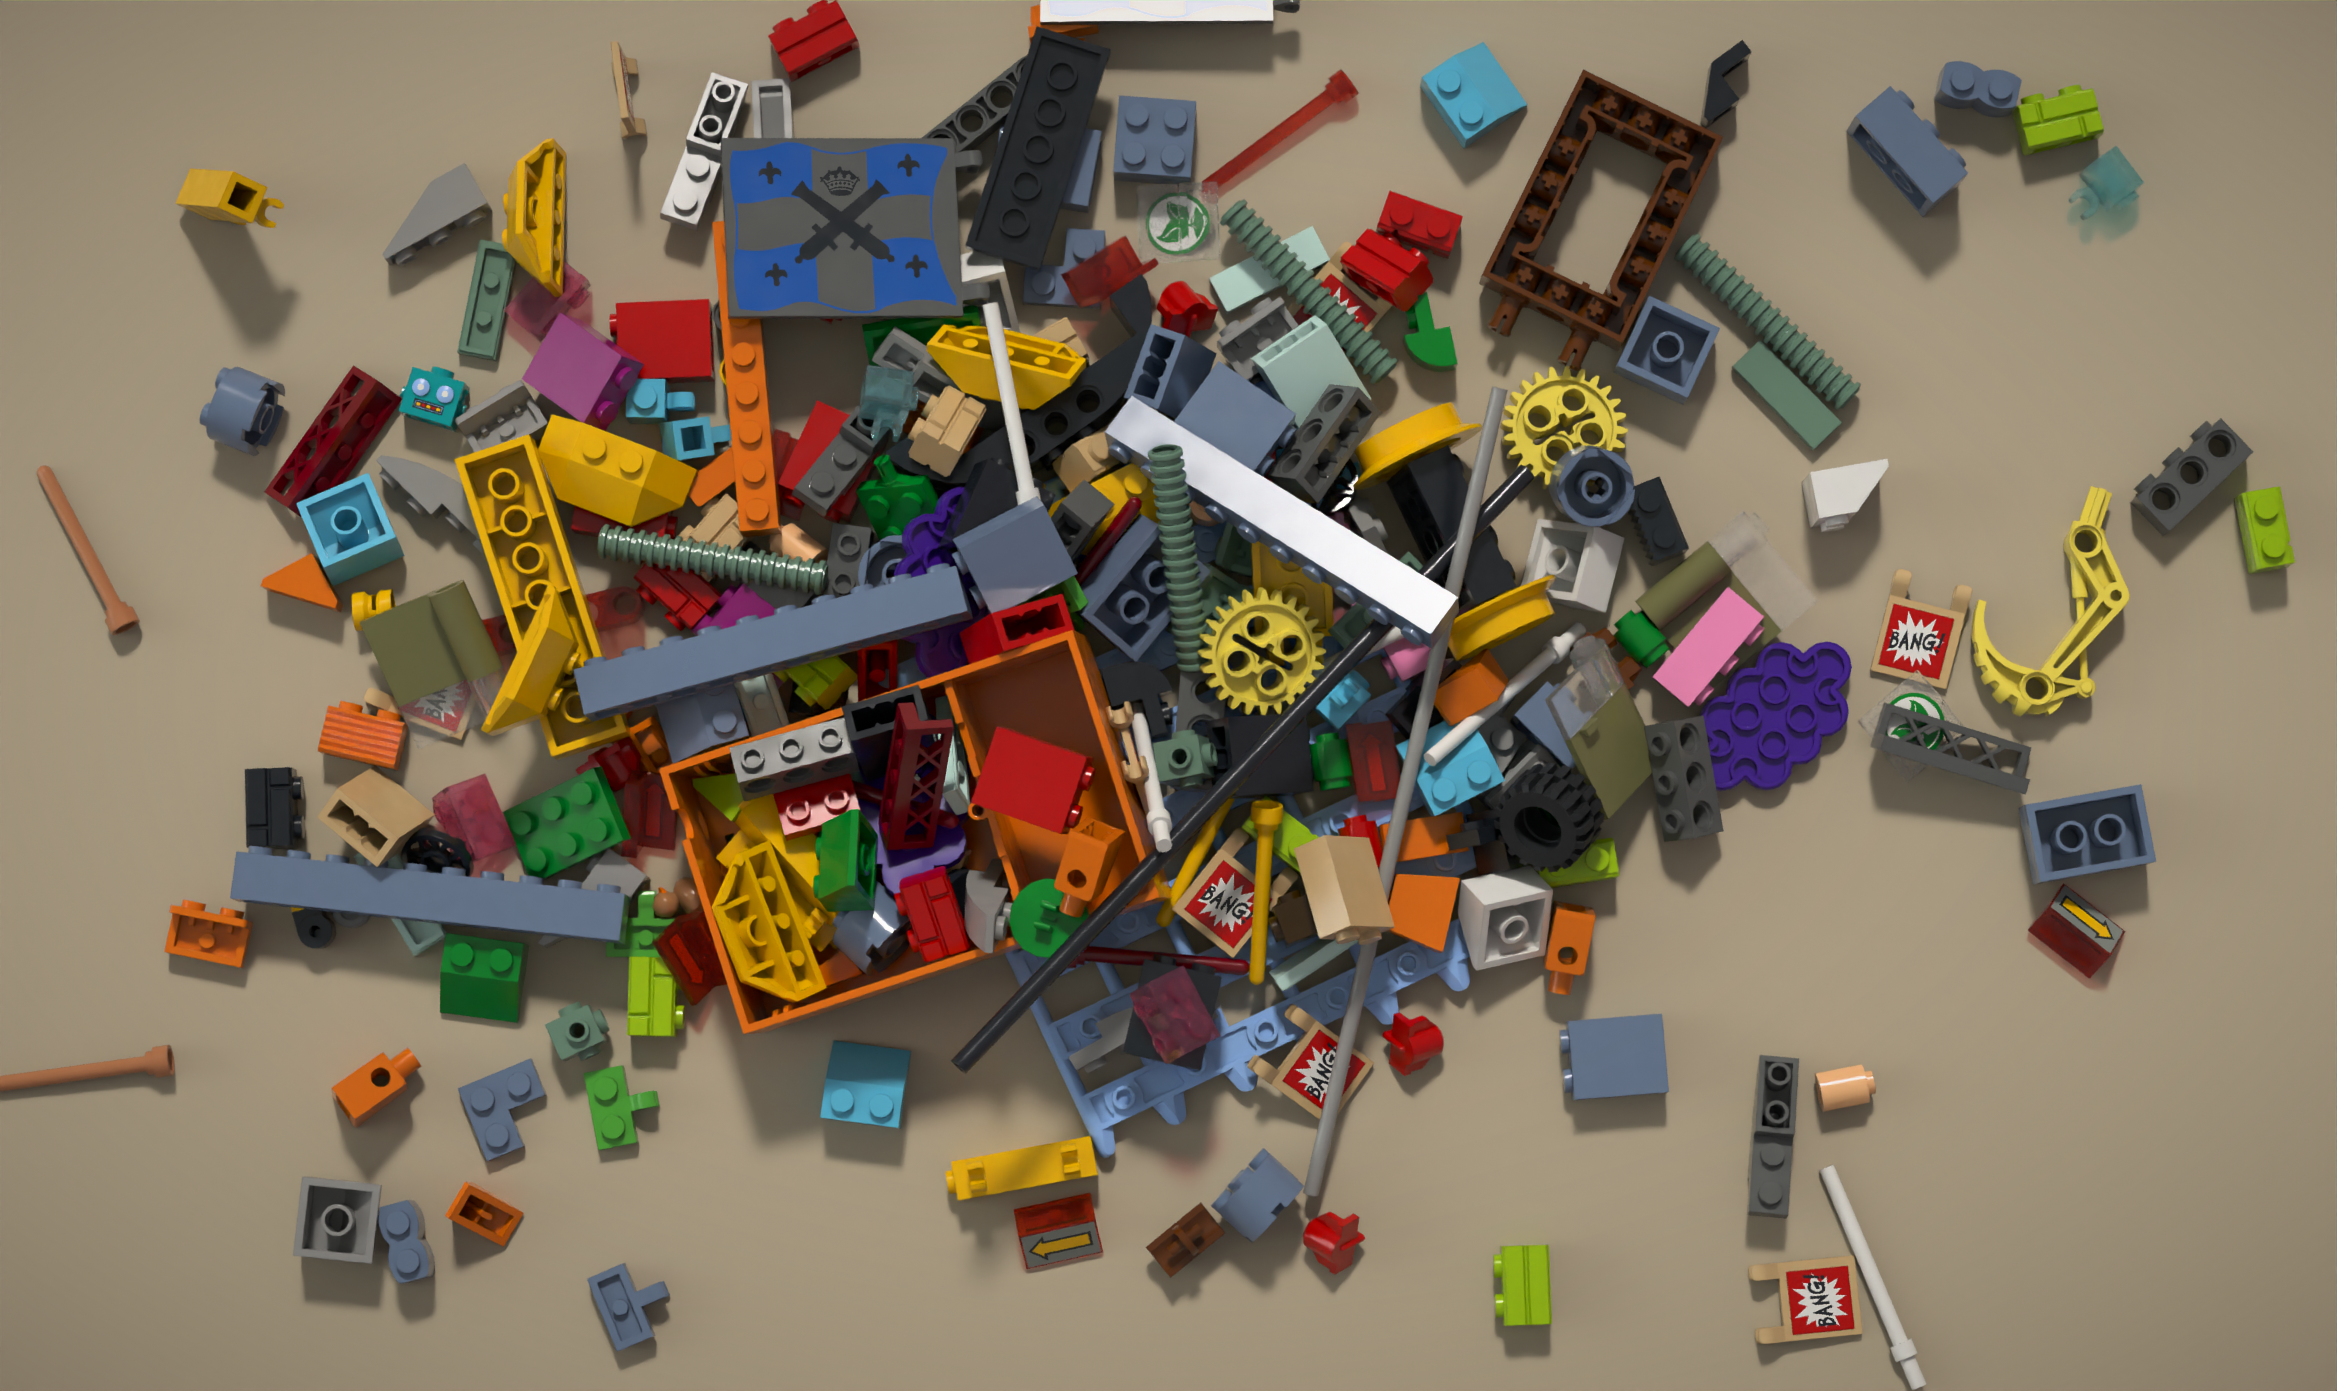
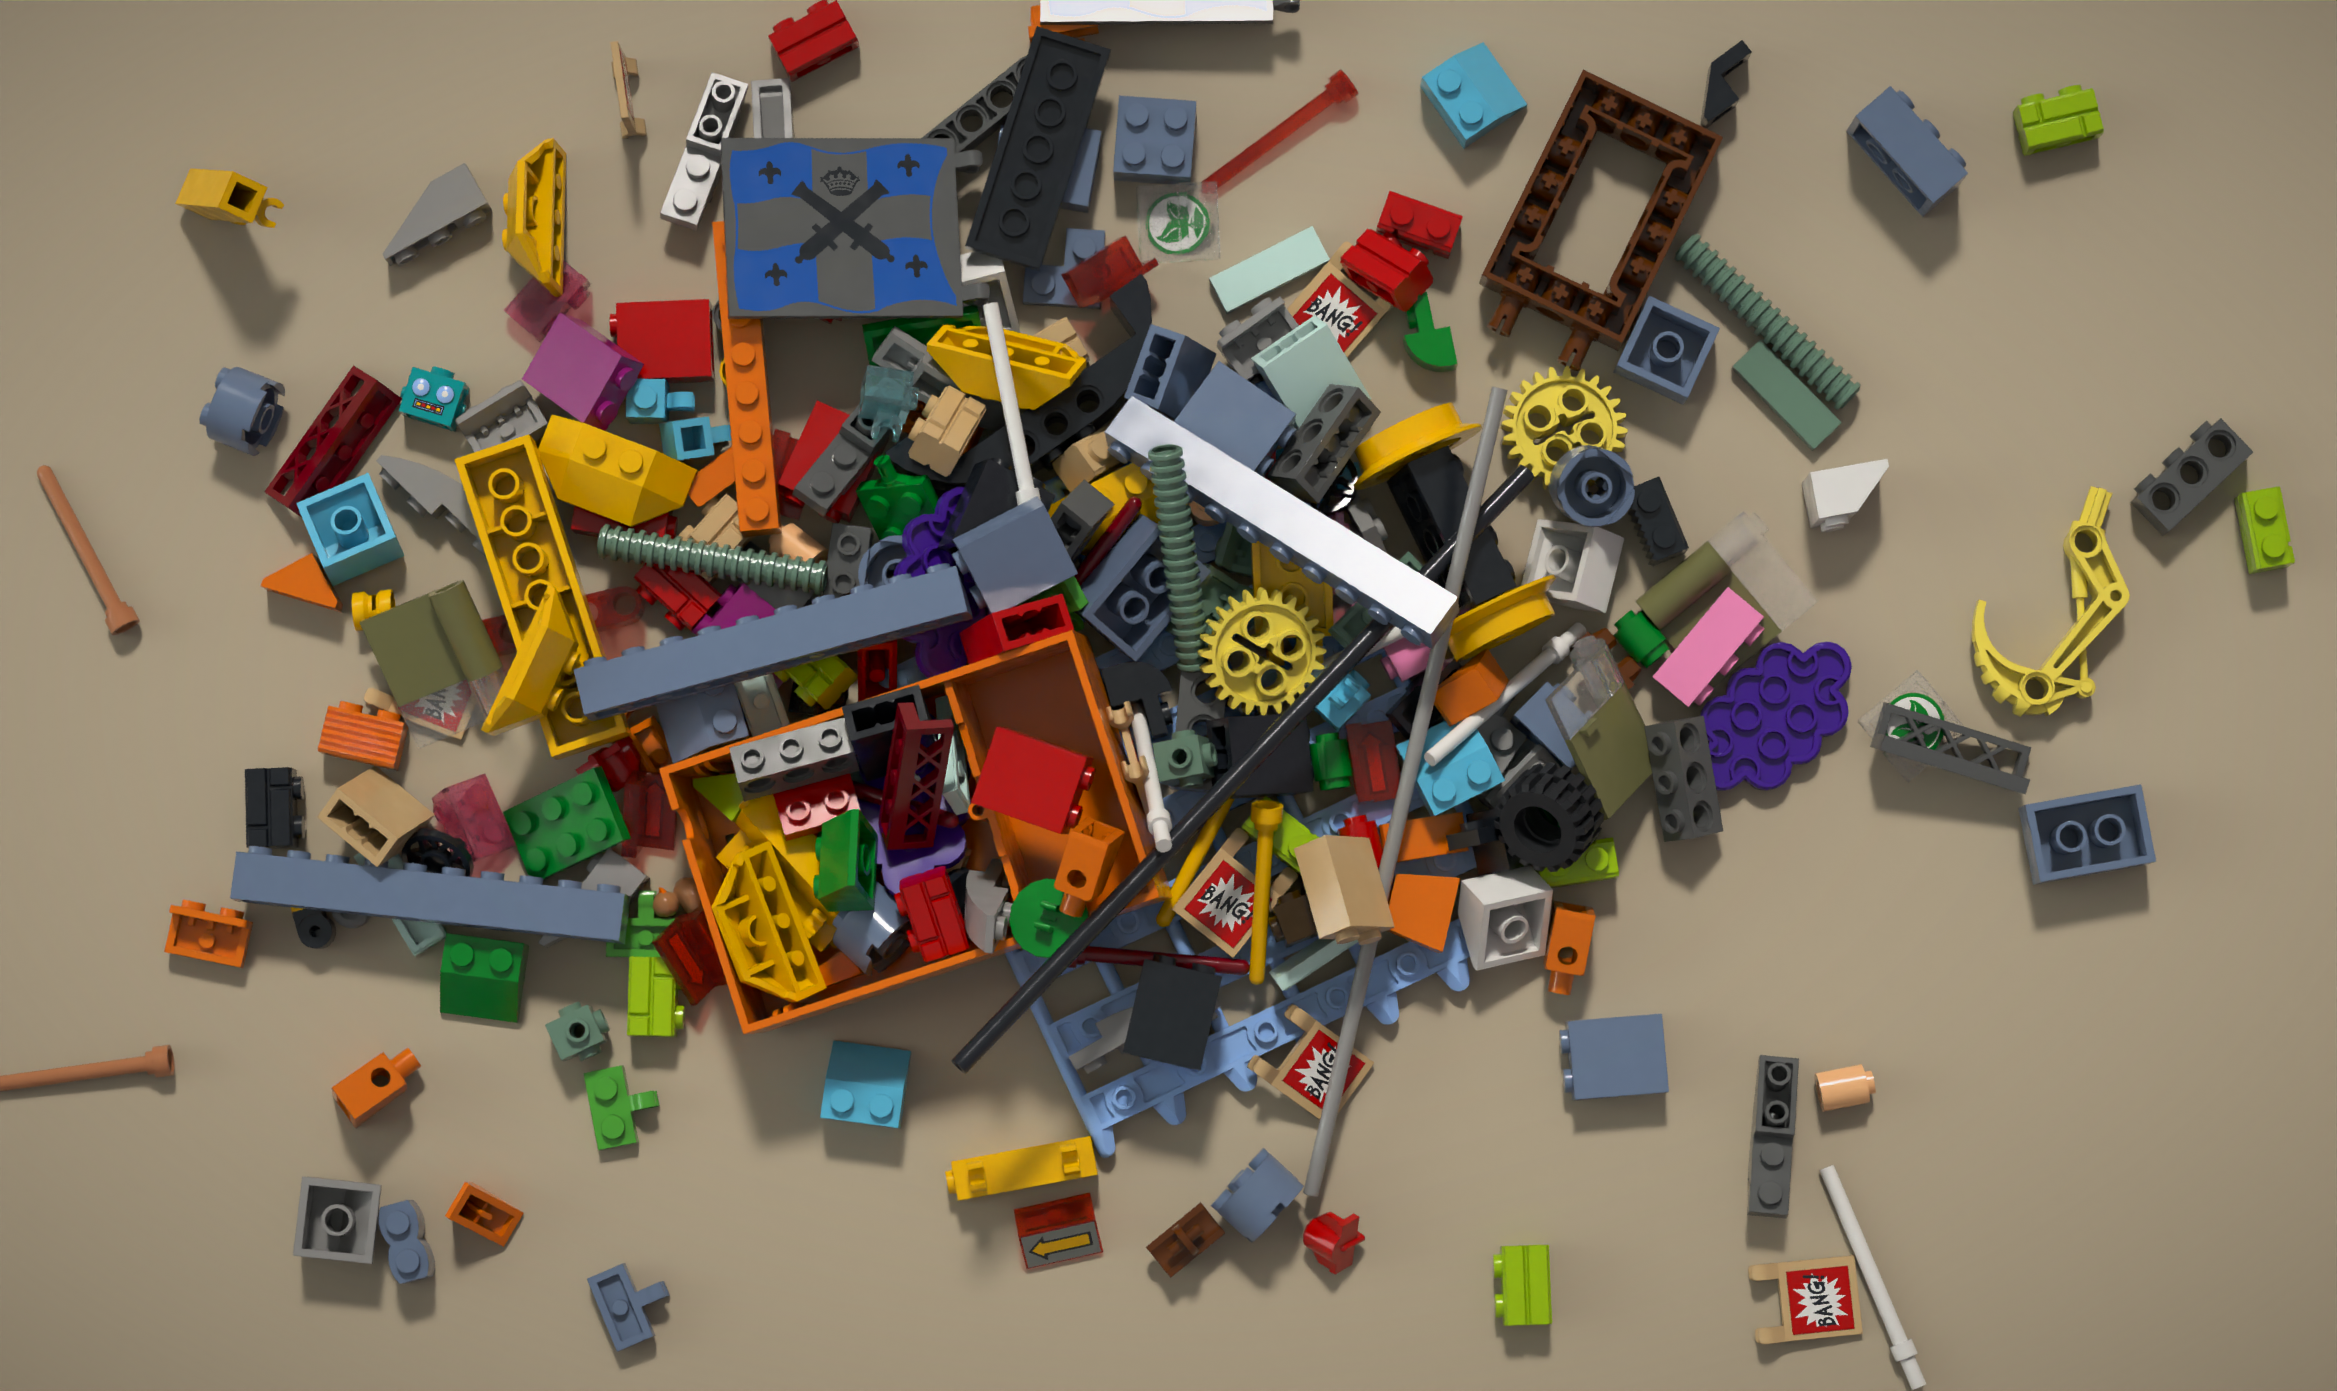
(486, 301): sand green tile -> none
(491, 1102): sand blue plate -> none
(1174, 1015): clear pink bracket -> none
(1185, 309): red piece -> none
(1308, 290): sand green piece -> none
(1413, 1043): red piece -> none
(1919, 634): flag -> none
(1987, 92): sand blue brick -> none
(2077, 931): panel -> none
(2108, 181): clear light blue brick -> none

